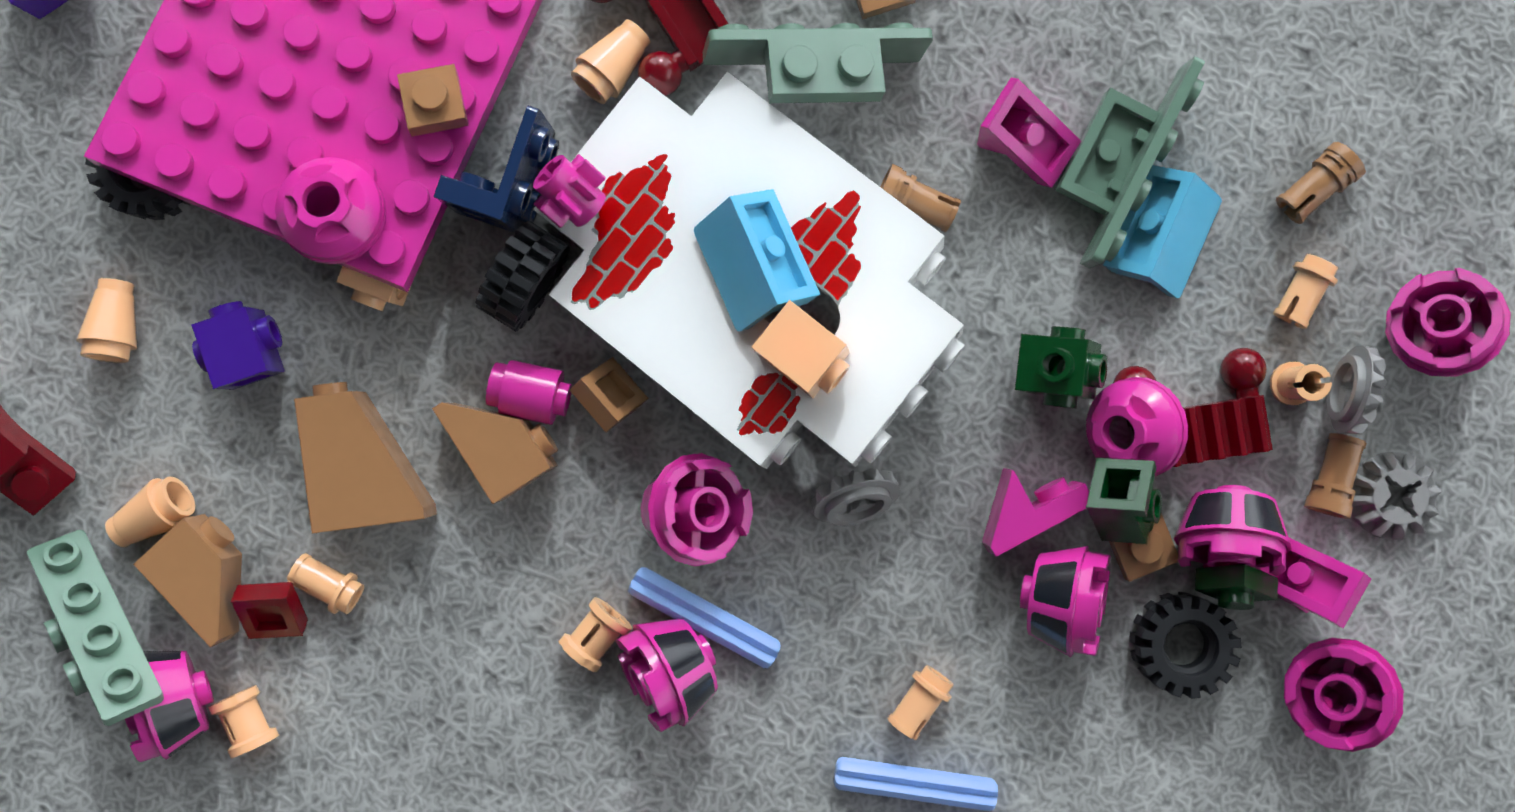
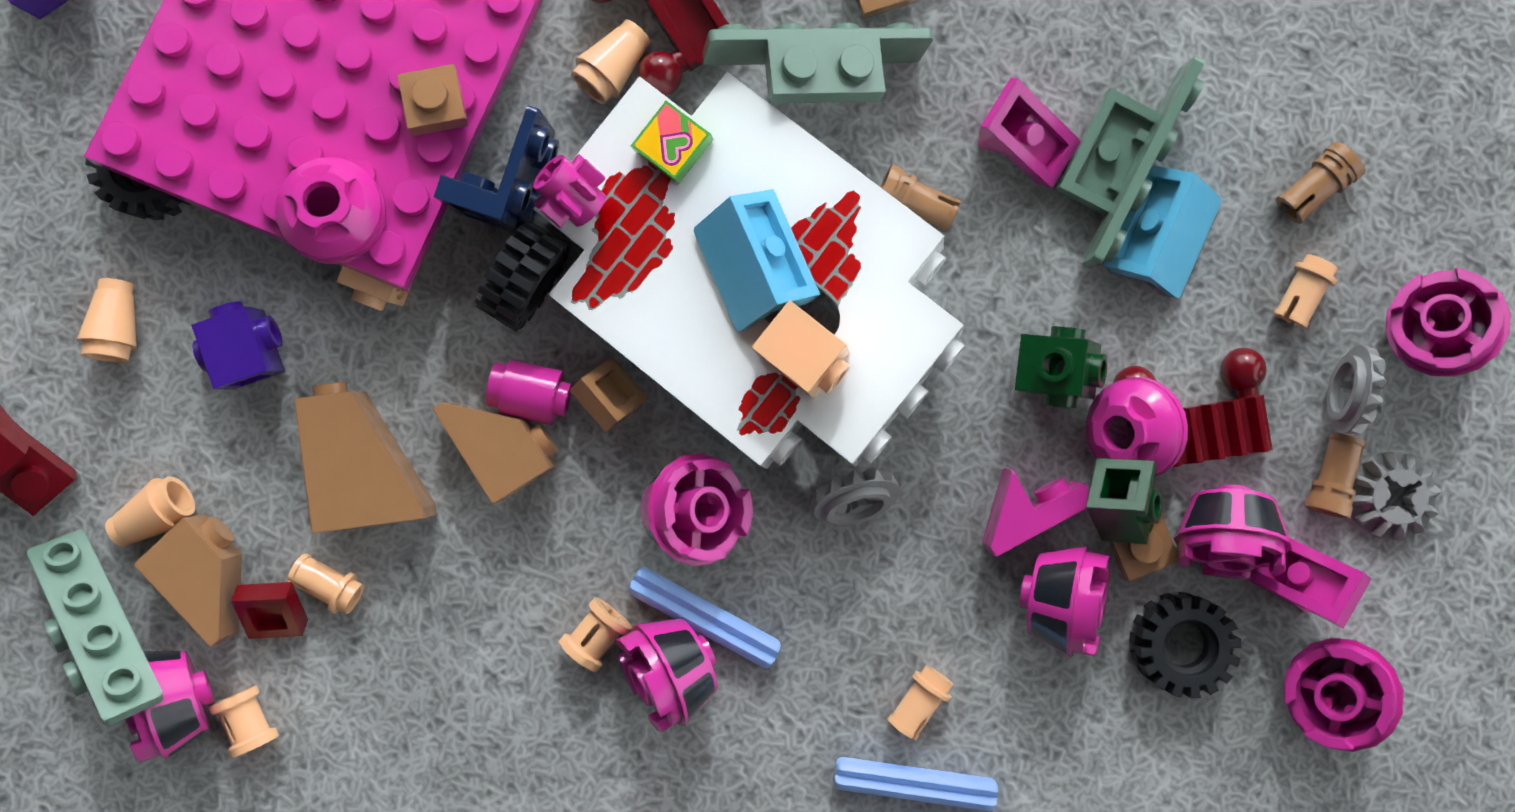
(672, 142): none -> tile
(1236, 585): dark green plate -> none
(1309, 381): light nougat pin -> none

